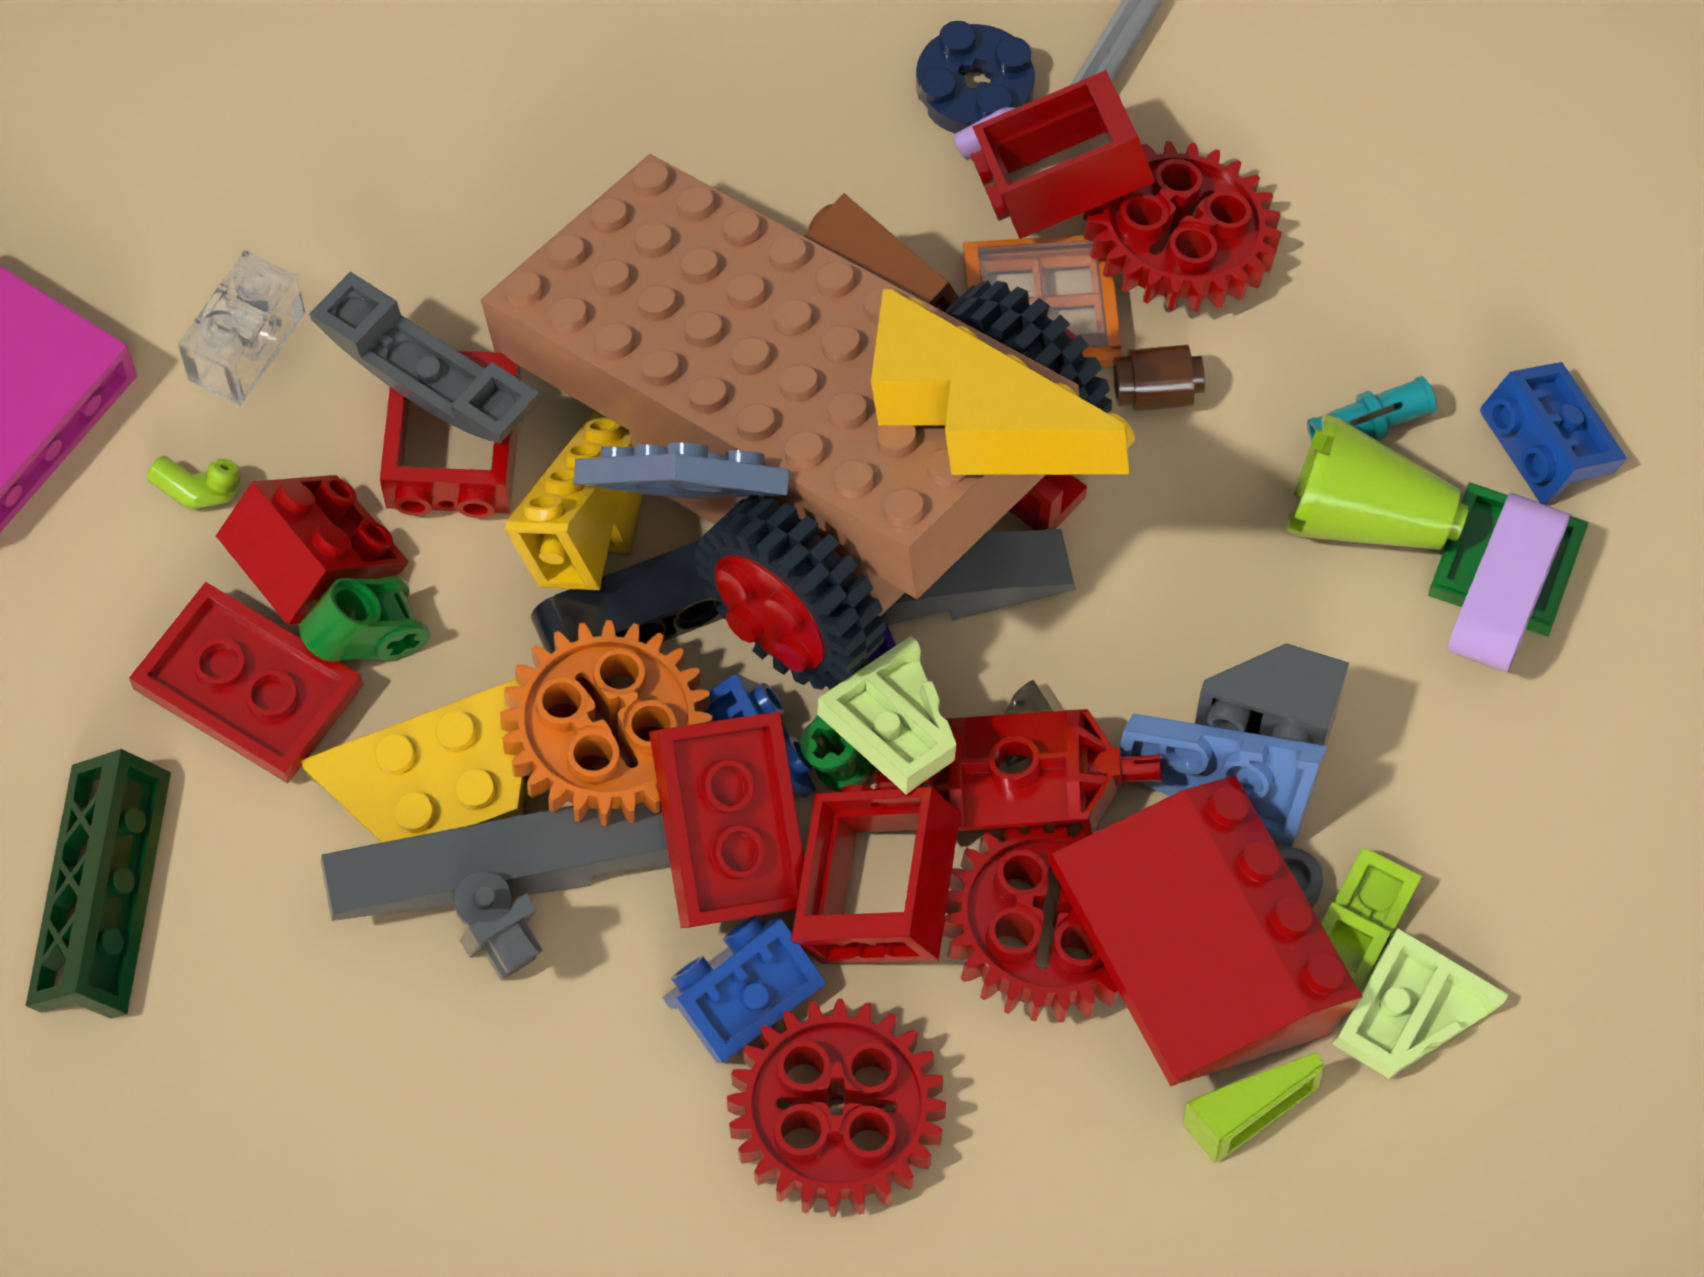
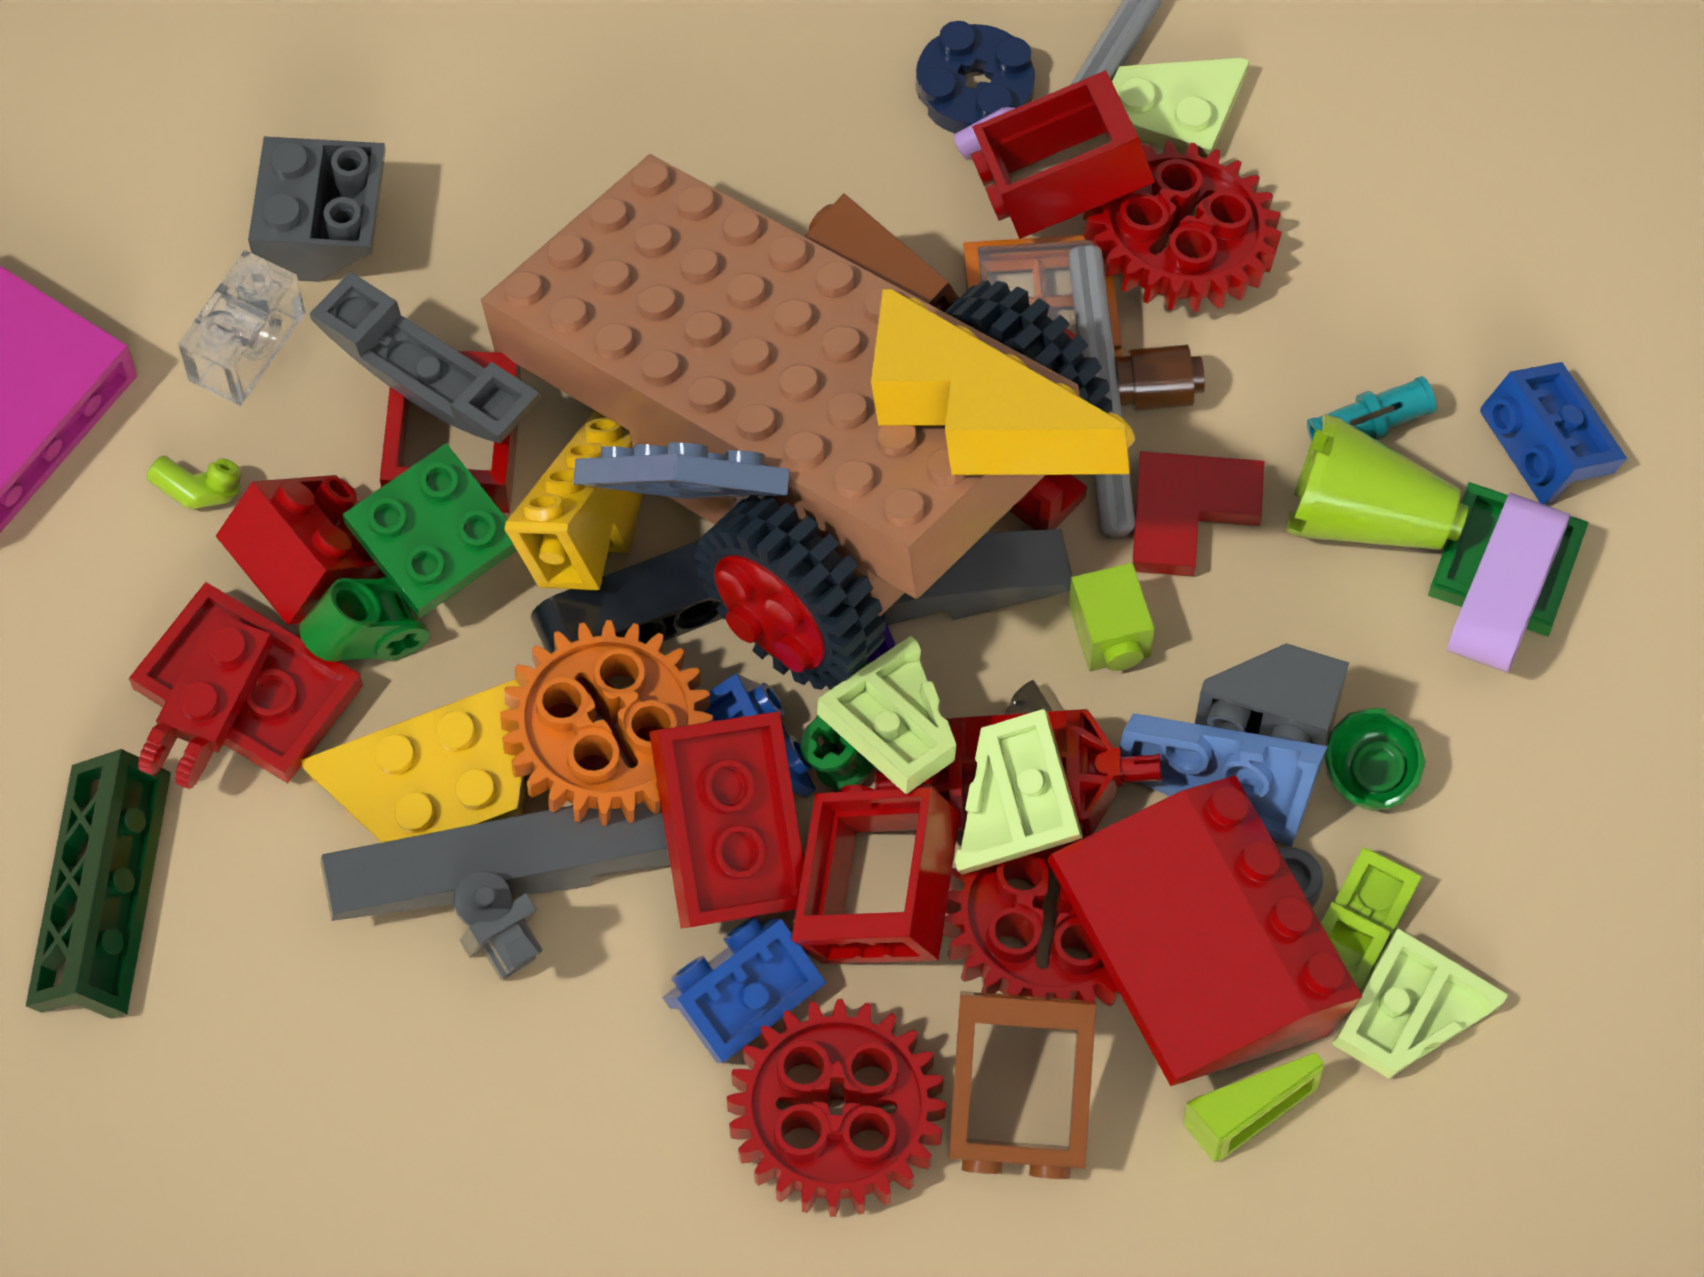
(207, 697): none -> red hinge
(316, 204): none -> dark grey slope
(431, 530): none -> green plate
(1017, 795): none -> yellowish green wing
(1023, 1011): none -> dark orange window
(1094, 326): none -> light grey axle
(1111, 618): none -> lime brick
(1178, 493): none -> red tile
(1181, 100): none -> yellowish green wing
(1374, 759): none -> green hair

